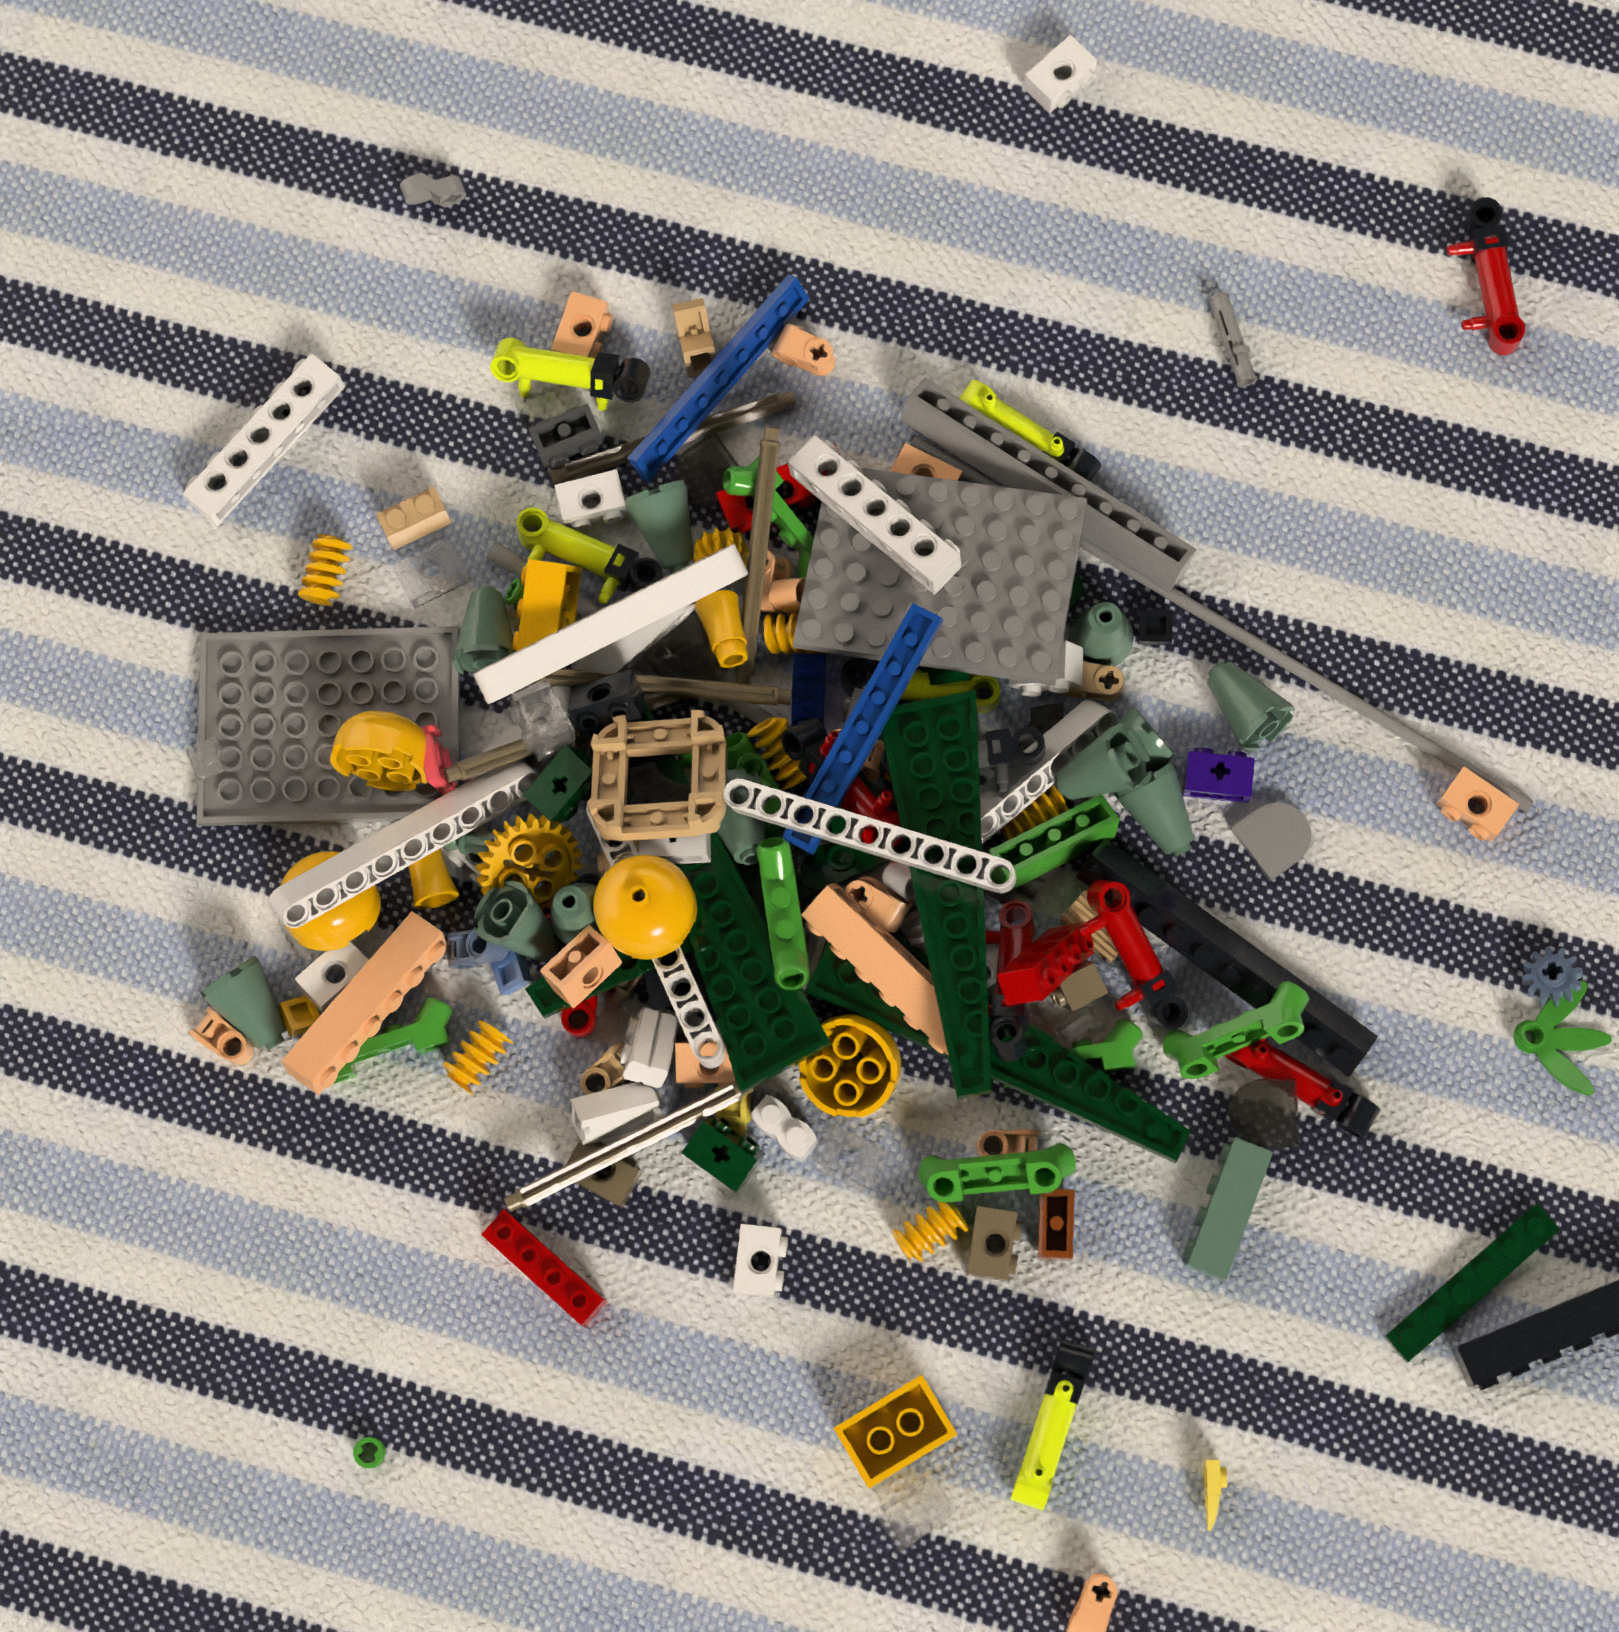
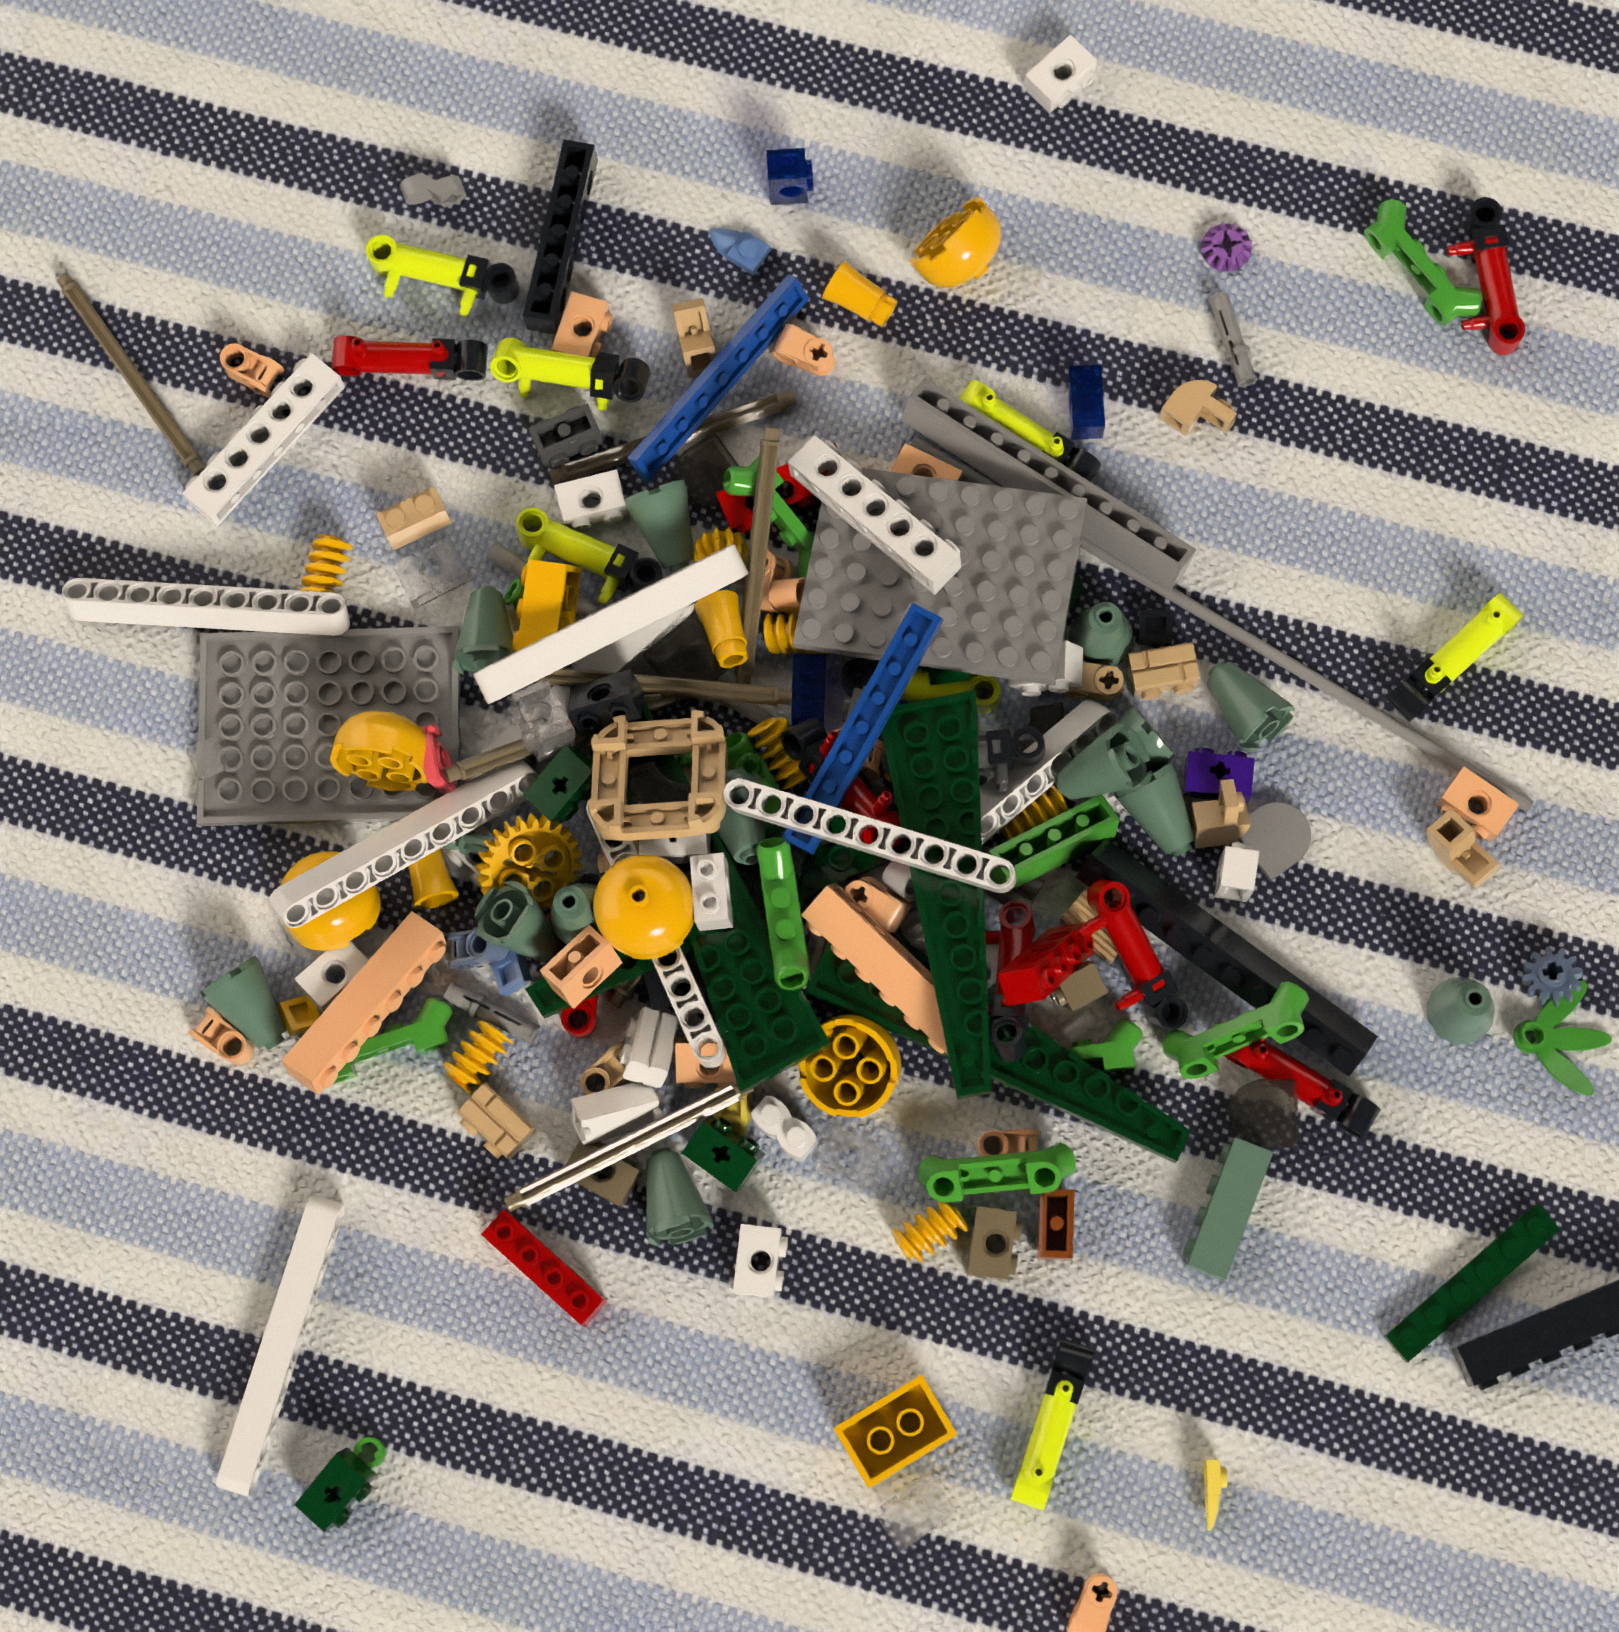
(125, 366): none -> dark tan piece
(206, 606): none -> white beam
(255, 372): none -> light nougat piece
(280, 1346): none -> white beam
(320, 1498): none -> dark green brick
(440, 358): none -> red piece
(469, 274): none -> neon yellow piece
(494, 1014): none -> light grey pin
(495, 1122): none -> tan brick
(560, 237): none -> black brick
(673, 1201): none -> sand green cone
(711, 891): none -> white brick
(740, 248): none -> medium blue plate
(789, 176): none -> clear blue brick
(859, 295): none -> yellow plant
(959, 246): none -> yellow cylinder
(1086, 402): none -> clear blue brick
(1163, 671): none -> tan brick
(1193, 401): none -> tan brick
(1217, 257): none -> medium lavender gear
(1220, 820): none -> tan brick
(1236, 872): none -> white brick
(1444, 299): none -> bright green plate
(1454, 657): none -> neon yellow piece
(1457, 849): none -> tan brick
(1461, 1010): none -> sand green cone

